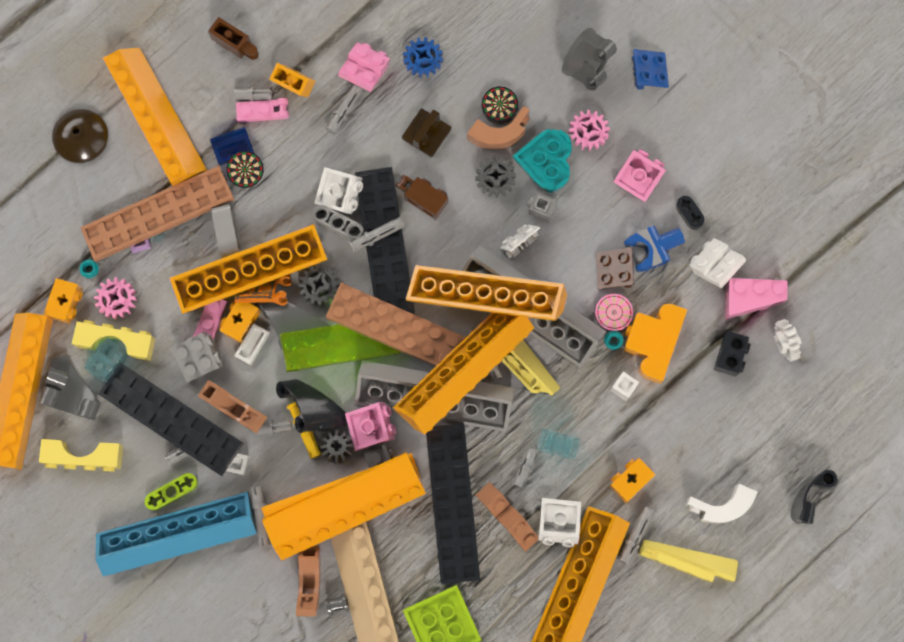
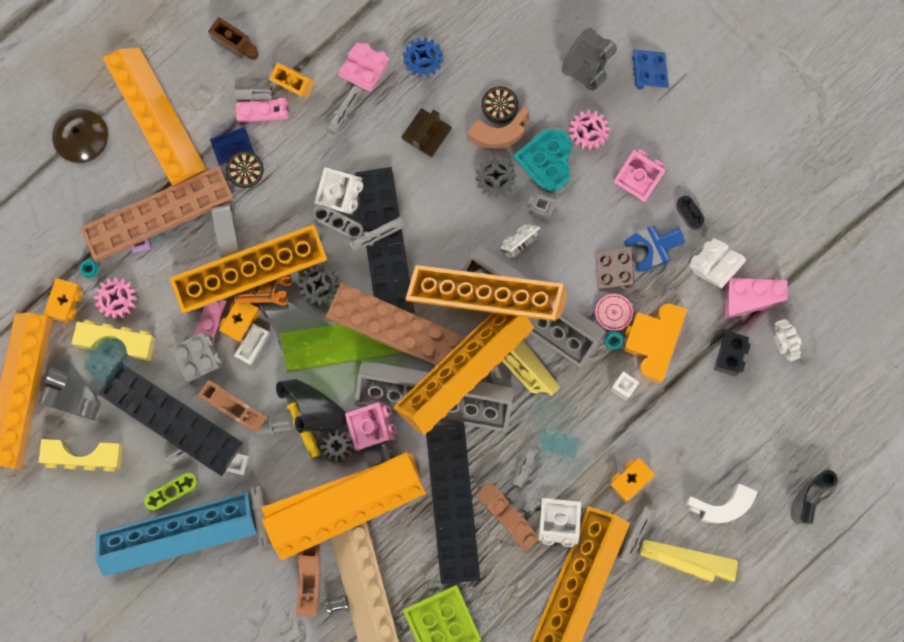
(423, 195): reddish brown brick -> none

